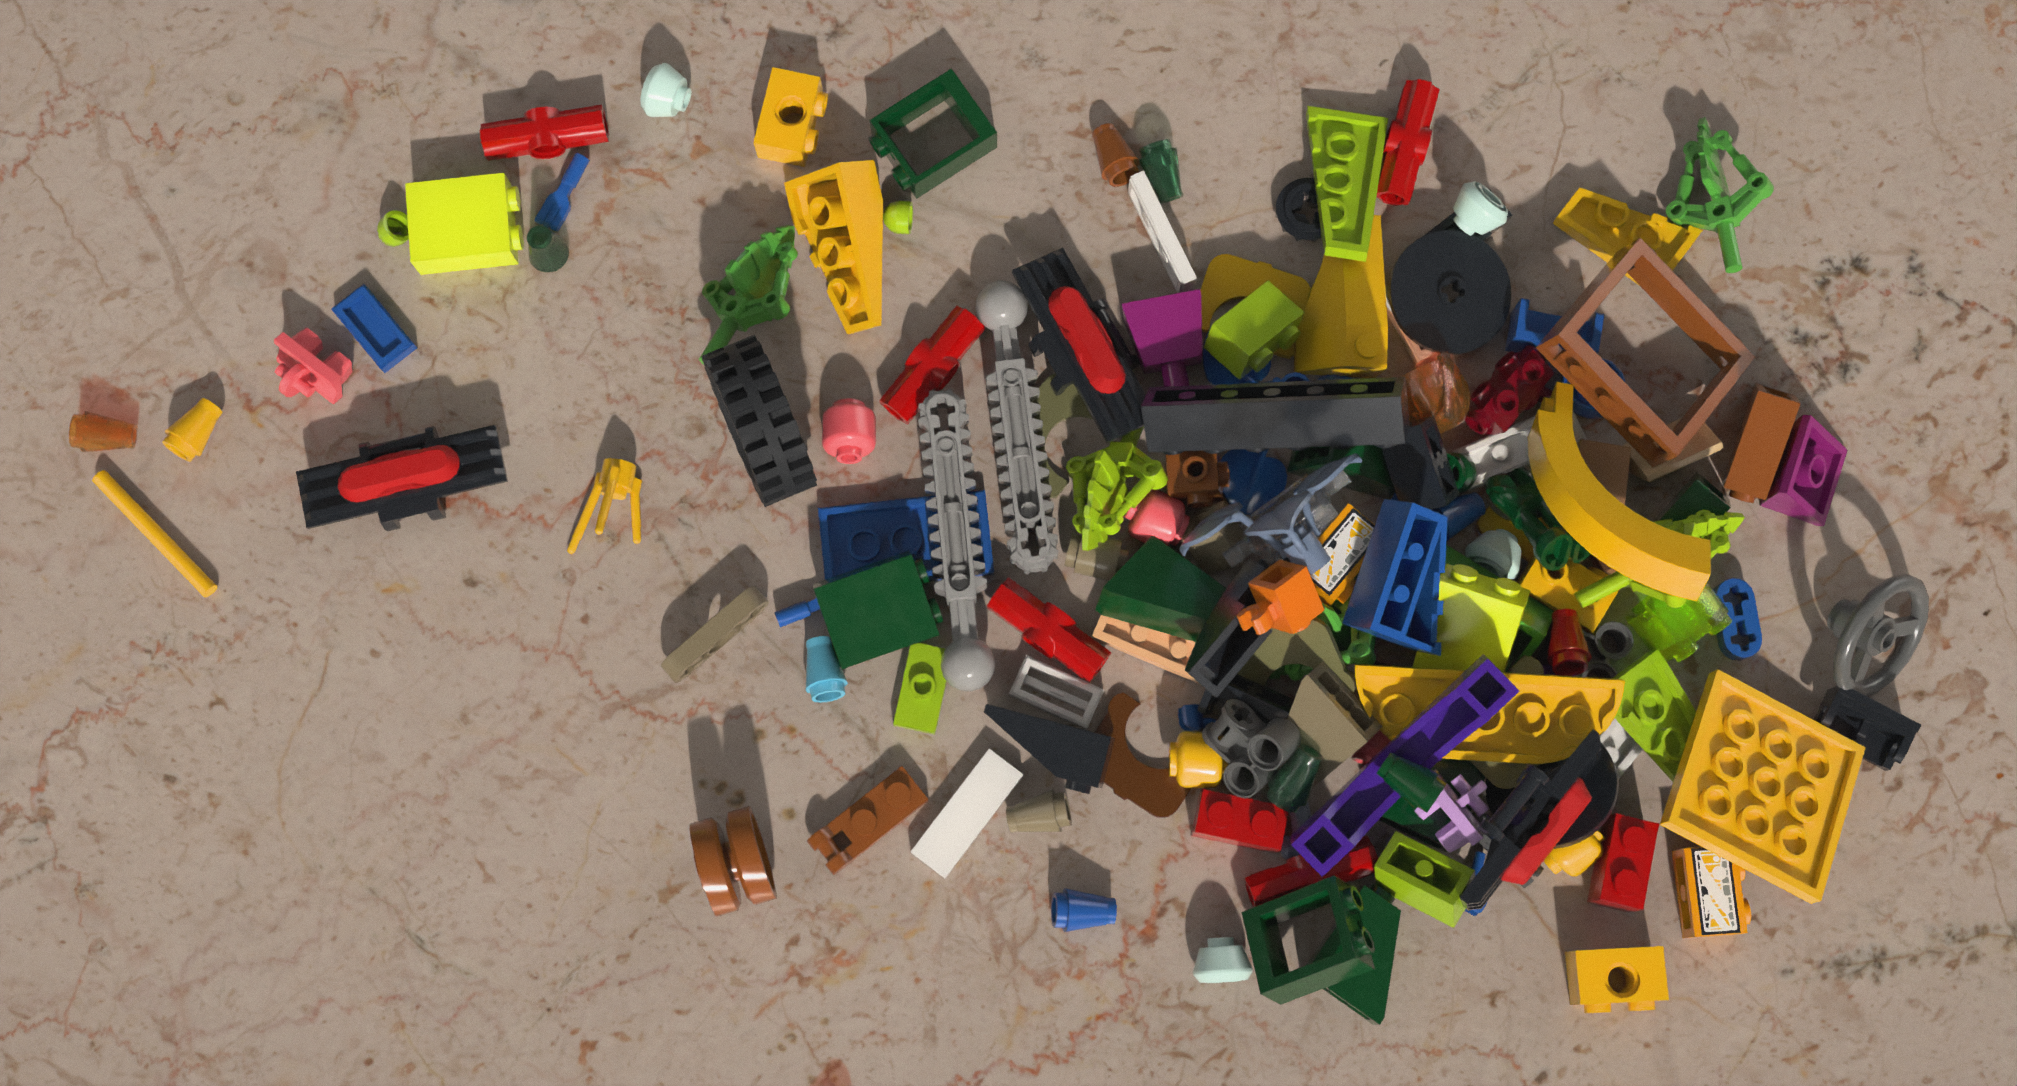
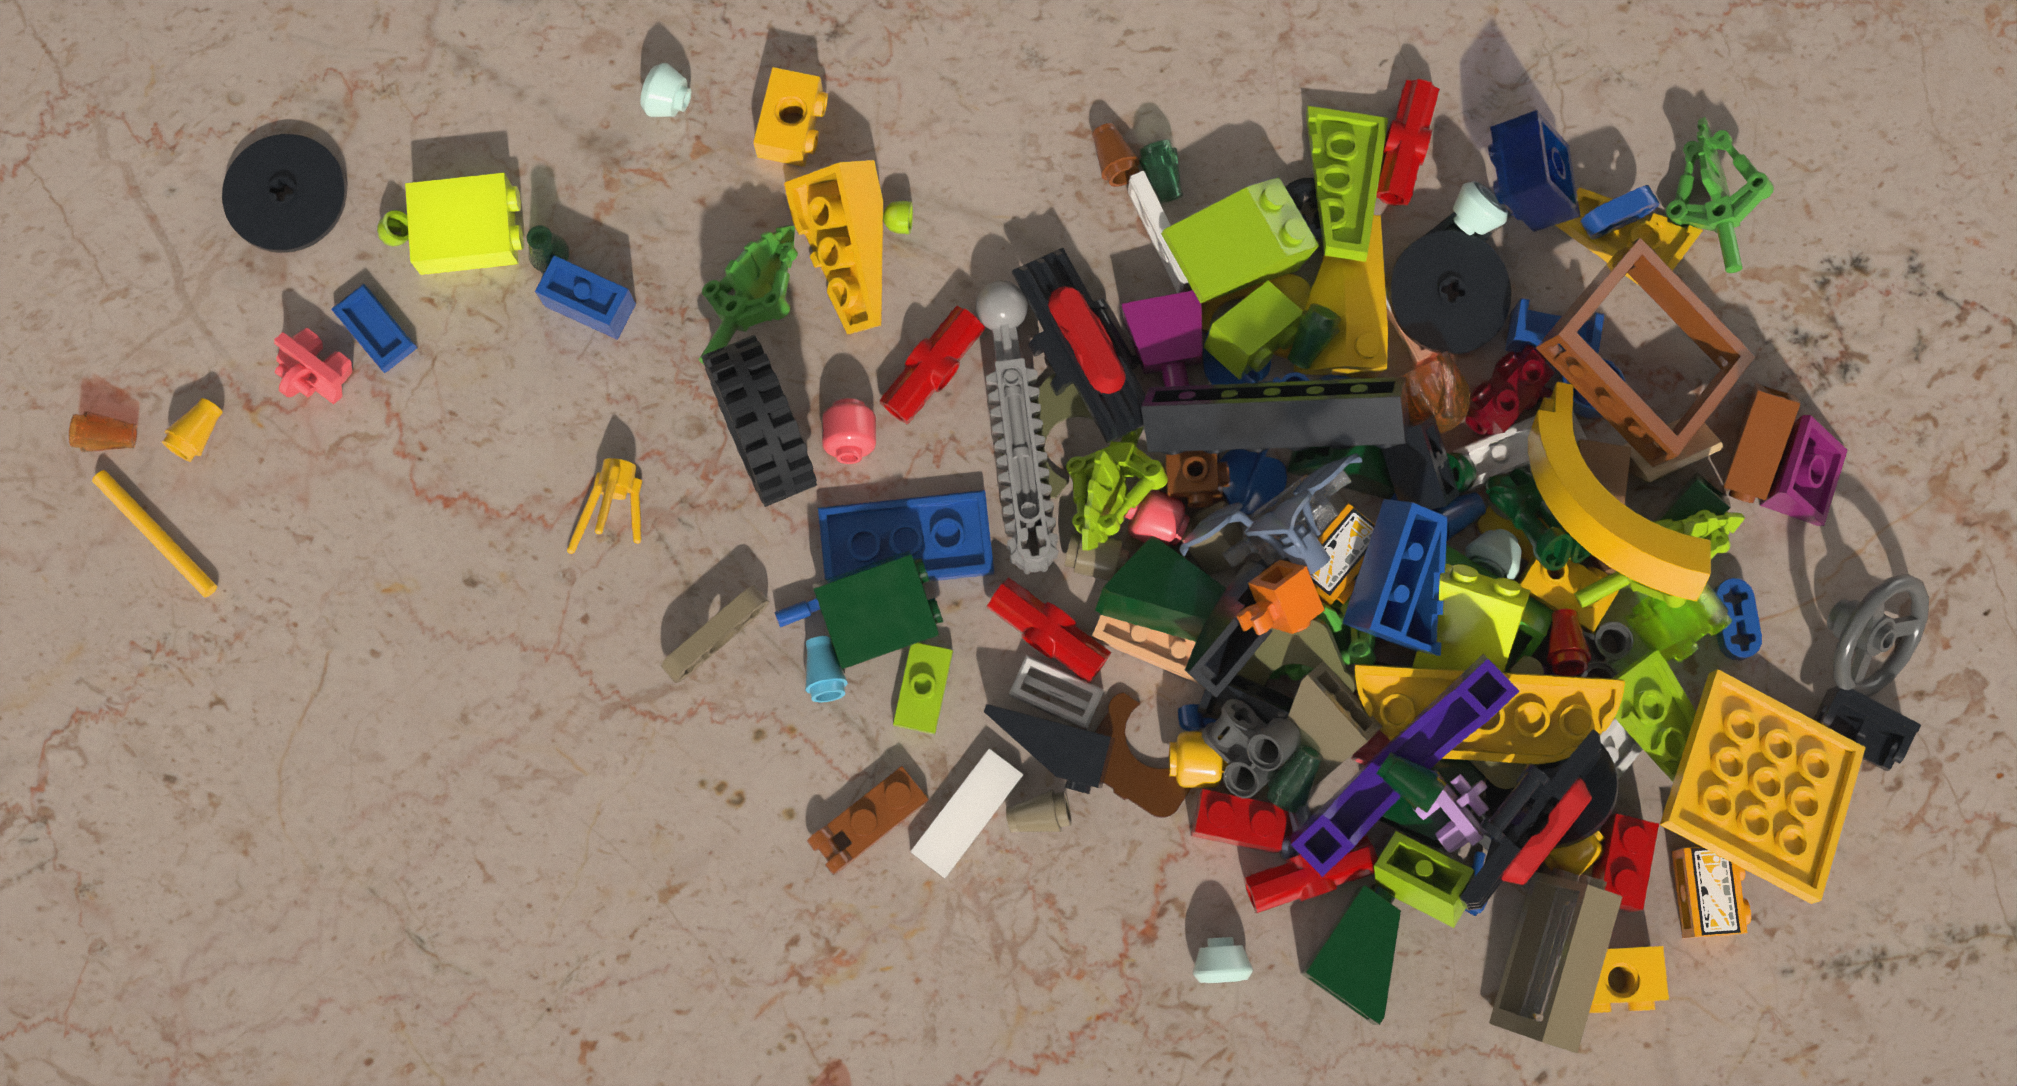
(266, 169): none -> black piece
(402, 477): black piece -> none
(544, 132): red piece -> none
(557, 204): blue piece -> none
(585, 297): none -> blue panel
(725, 863): dark orange wheel -> none
(943, 88): dark green window -> none
(966, 661): light grey gear -> none
(1081, 910): blue cone -> none
(1241, 241): none -> lime slope
(1268, 950): dark green window -> none
(1314, 333): none -> clear green cone
(1533, 171): none -> clear blue brick
(1556, 958): none -> dark tan piece
(1619, 212): none -> blue beam

